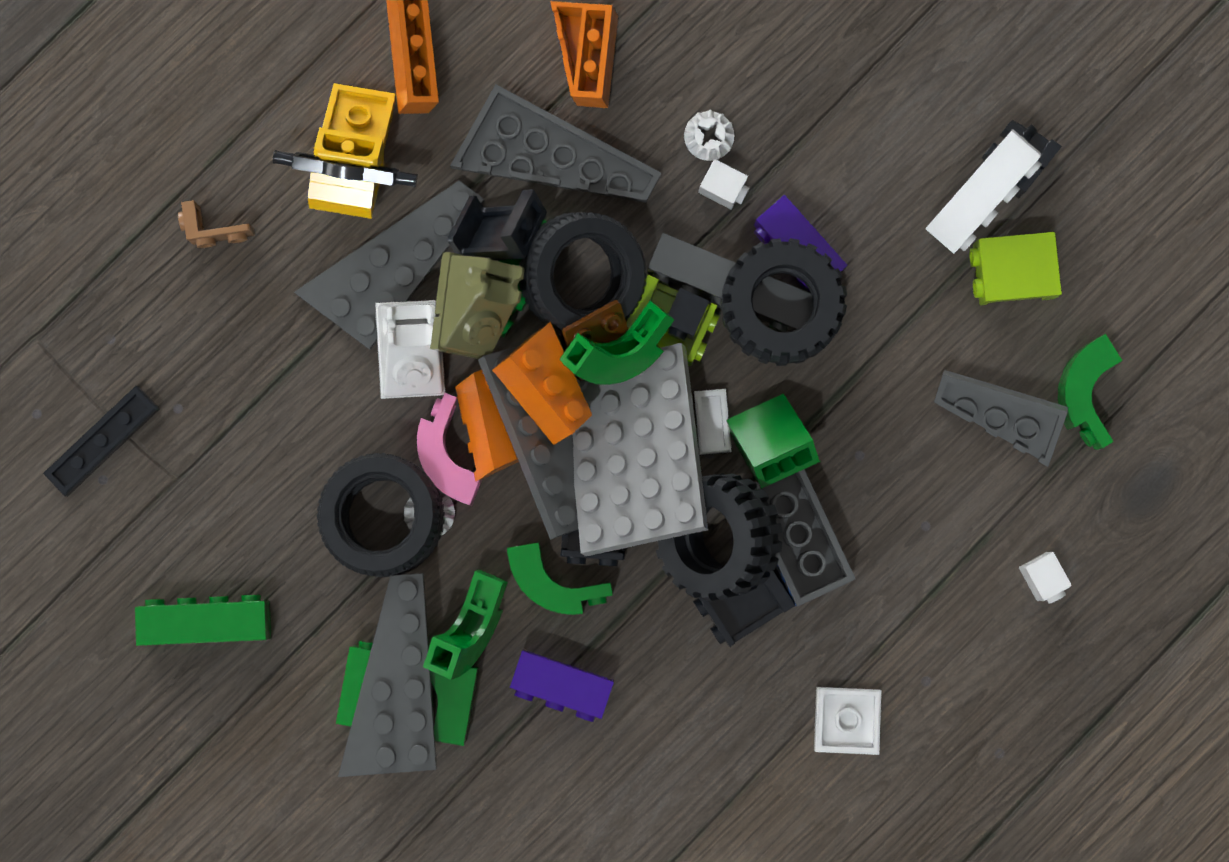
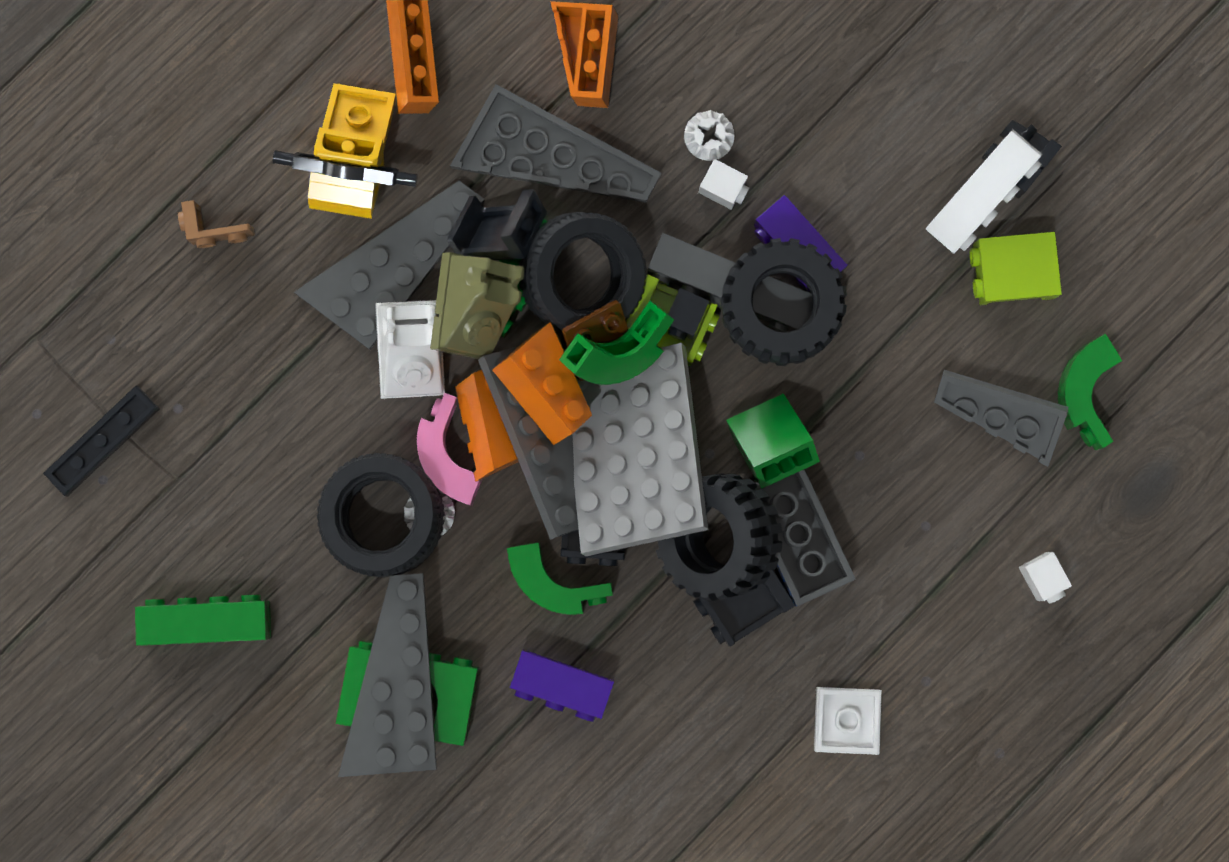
(467, 638): green arch -> none
(711, 421): white tile -> none

